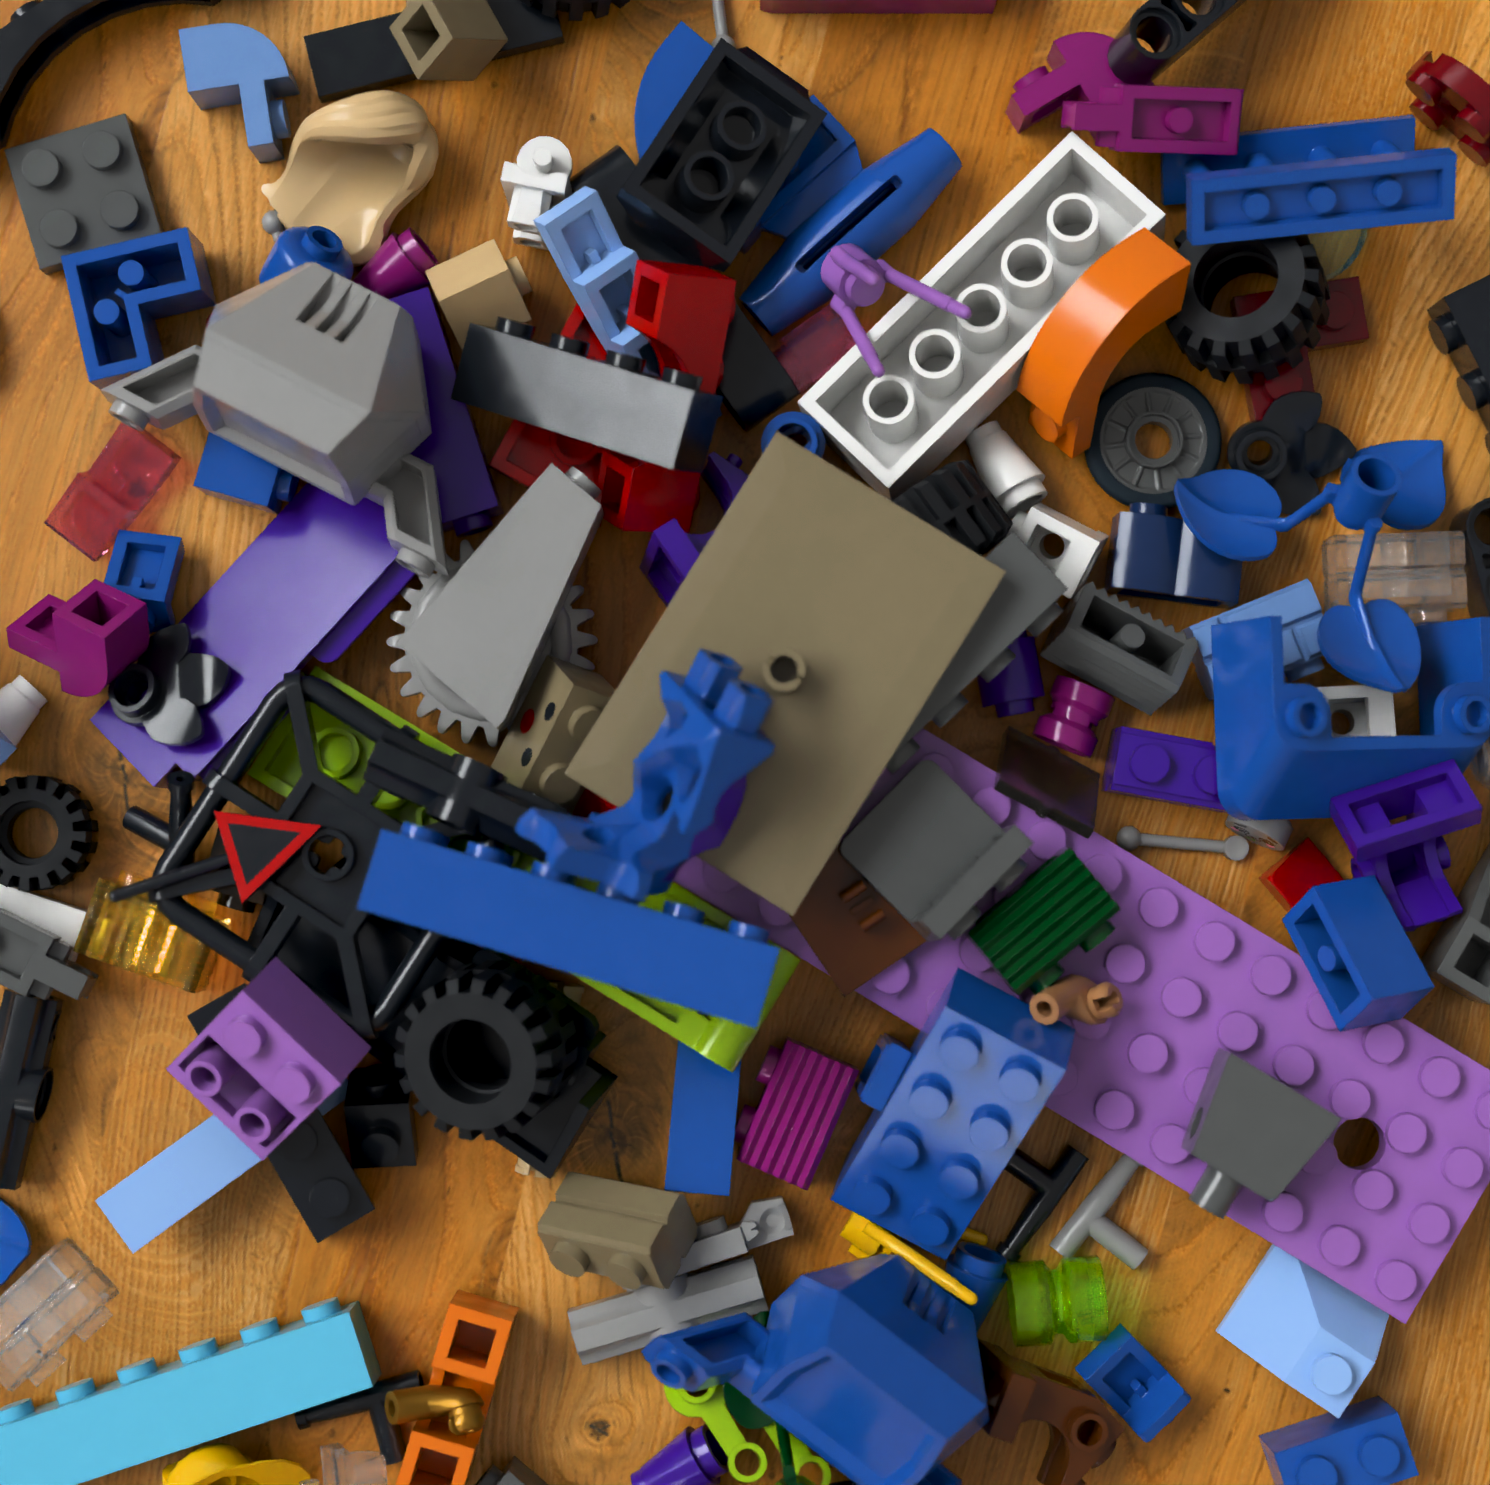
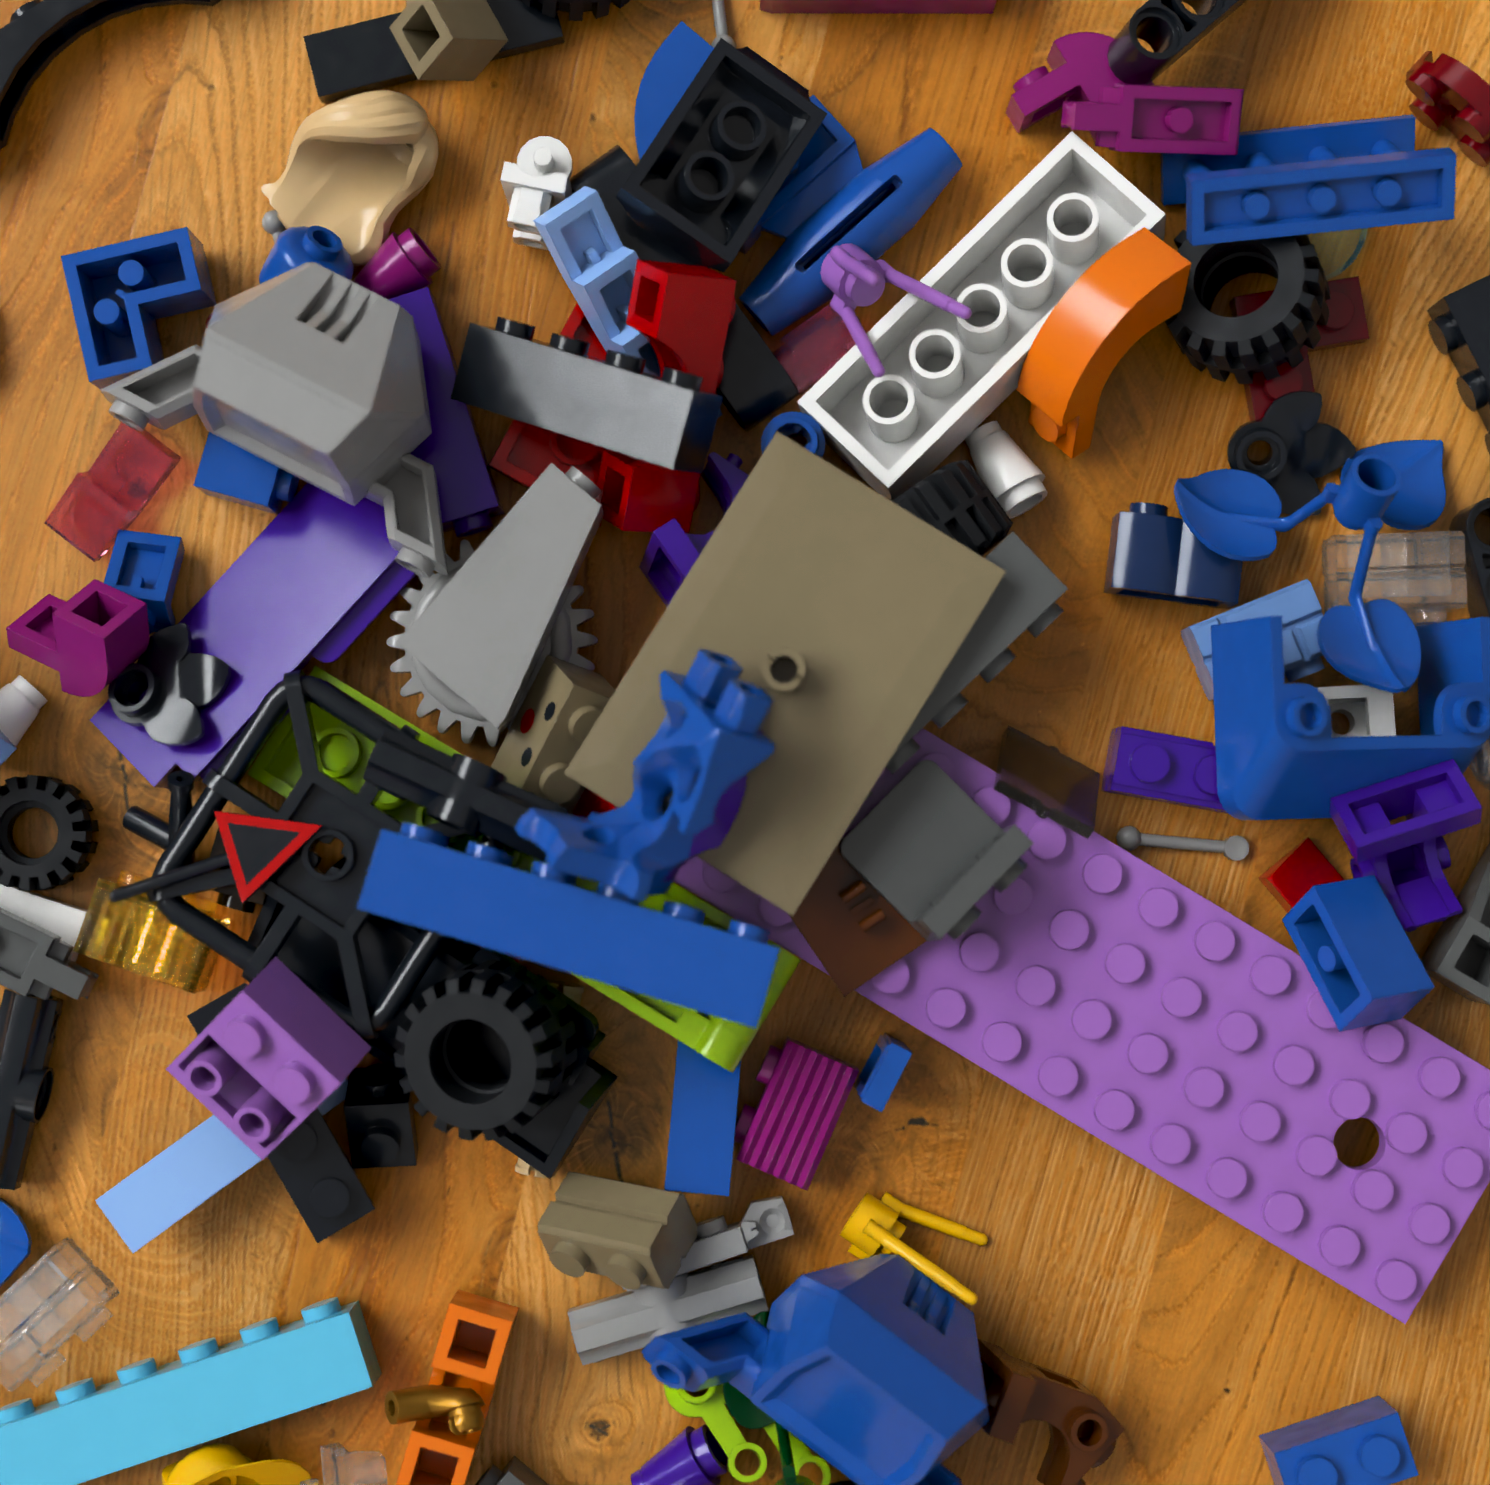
(83, 190): dark grey plate -> none
(241, 66): medium blue brick -> none
(373, 1400): black piece -> none
(479, 289): tan brick -> none
(954, 1114): blue brick -> none
(981, 1272): blue cone -> none
(1017, 683): dark purple brick -> none
(1043, 922): dark green brick -> none
(1049, 1190): black piece -> none
(1057, 1301): clear neon green wheel -> none
(1074, 713): magenta wheel -> none
(1077, 999): medium nougat arm -> none
(1081, 544): white brick -> none
(1091, 1220): light grey piece -> none
(1119, 649): dark grey brick -> none
(1133, 1383): blue bracket -> none
(1155, 401): dark grey wheel -> none
(1250, 1133): dark grey torso -> none
(1266, 833): light grey tile -> none
(1306, 1329): light blue slope -> none

